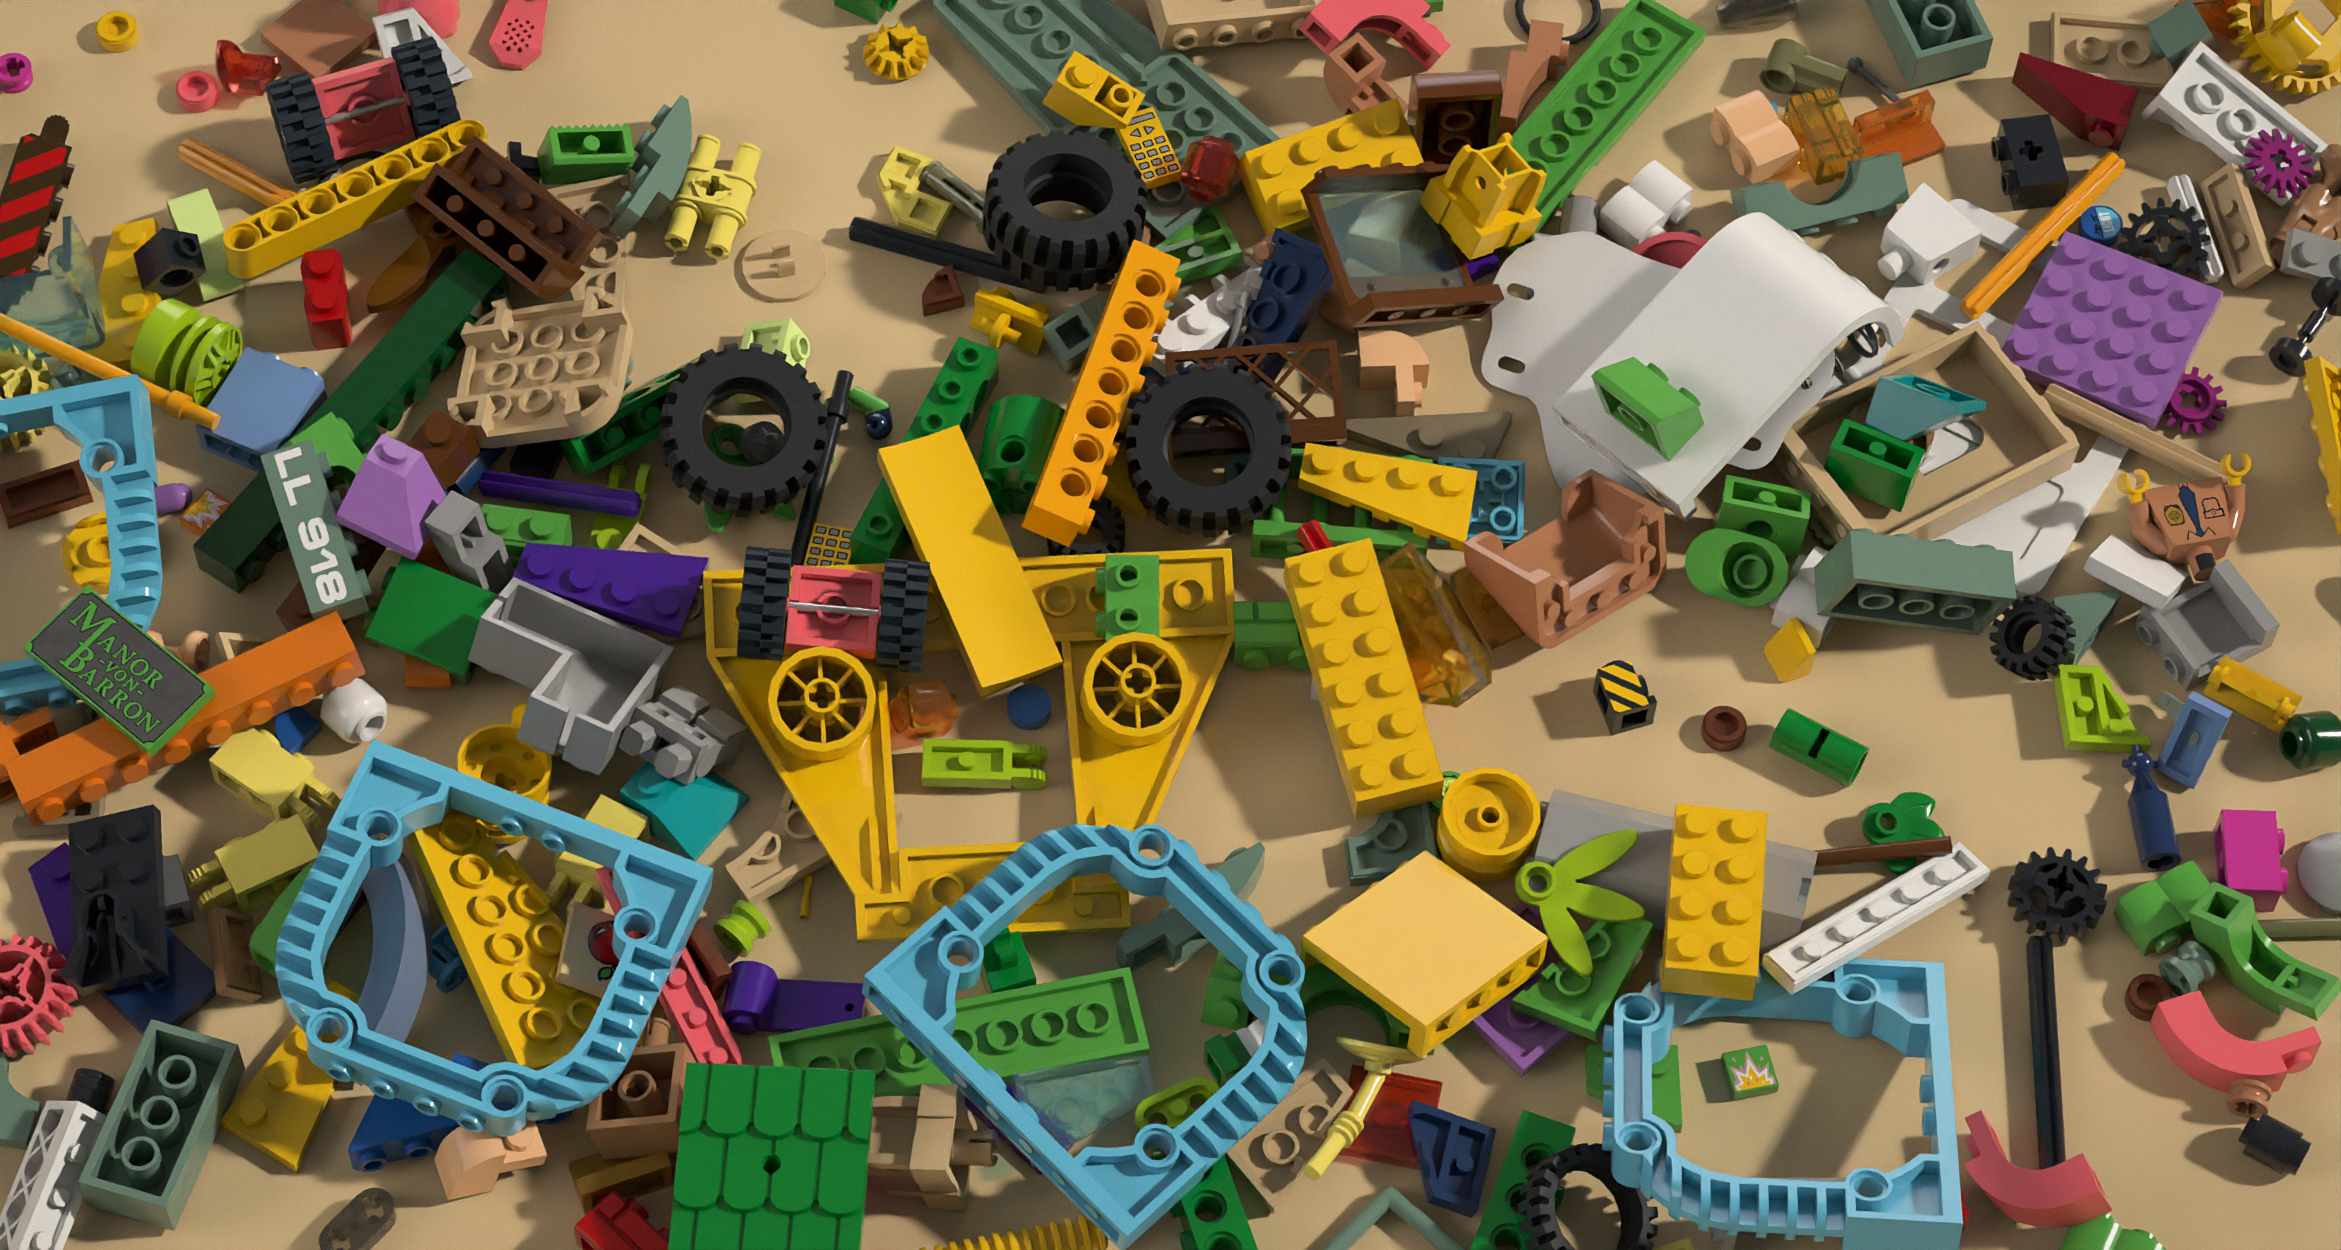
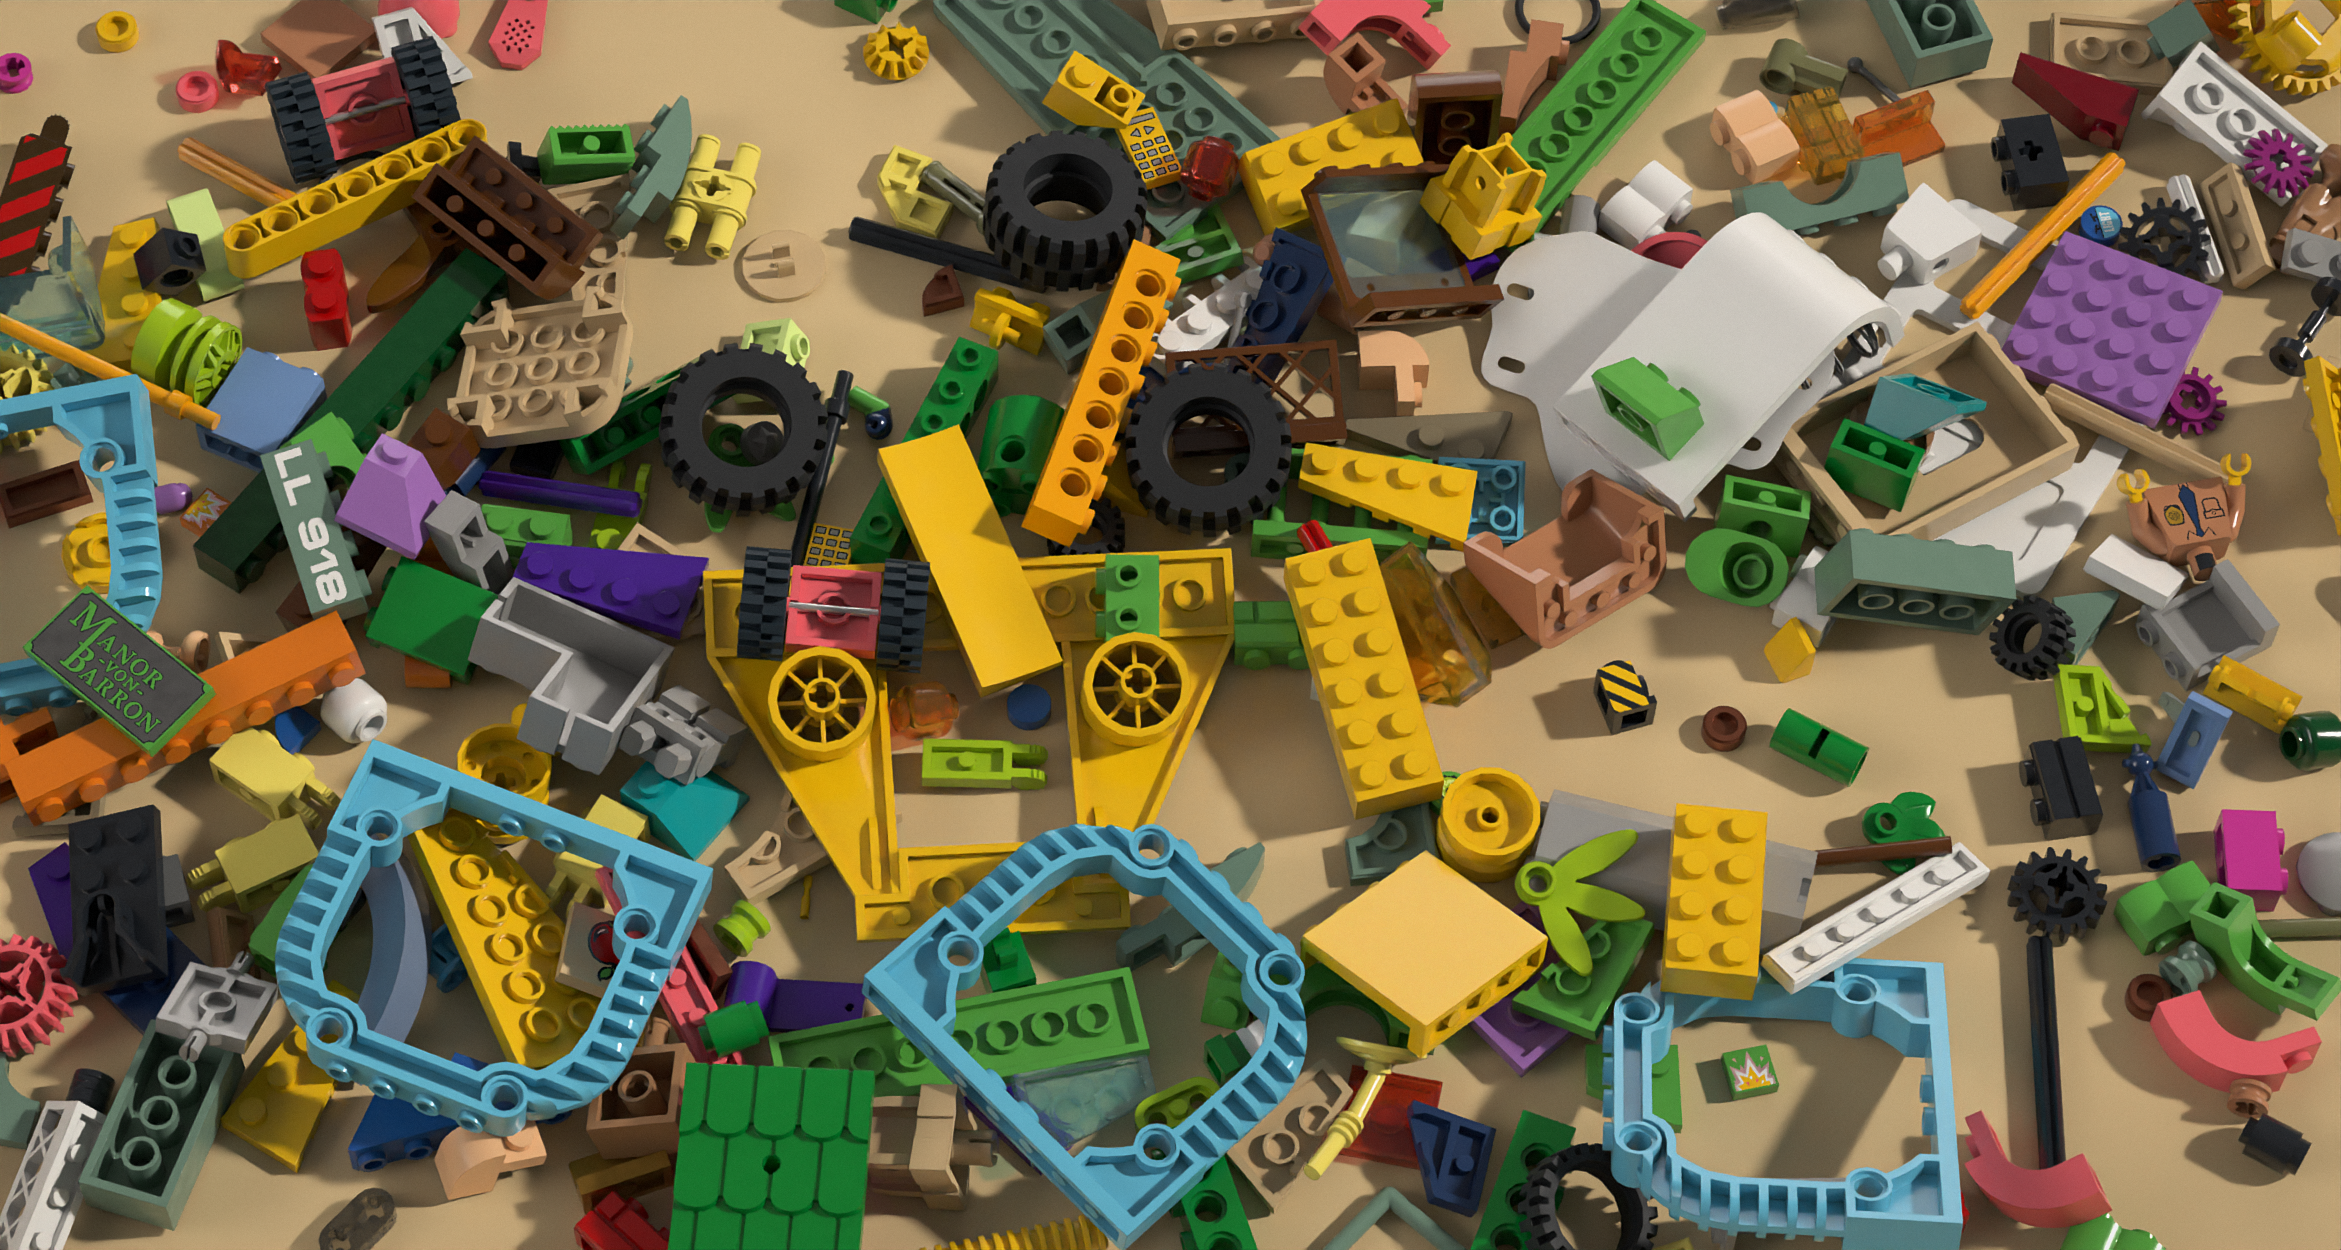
(217, 1007): none -> light grey plate
(733, 1028): none -> green brick
(2061, 788): none -> black brick

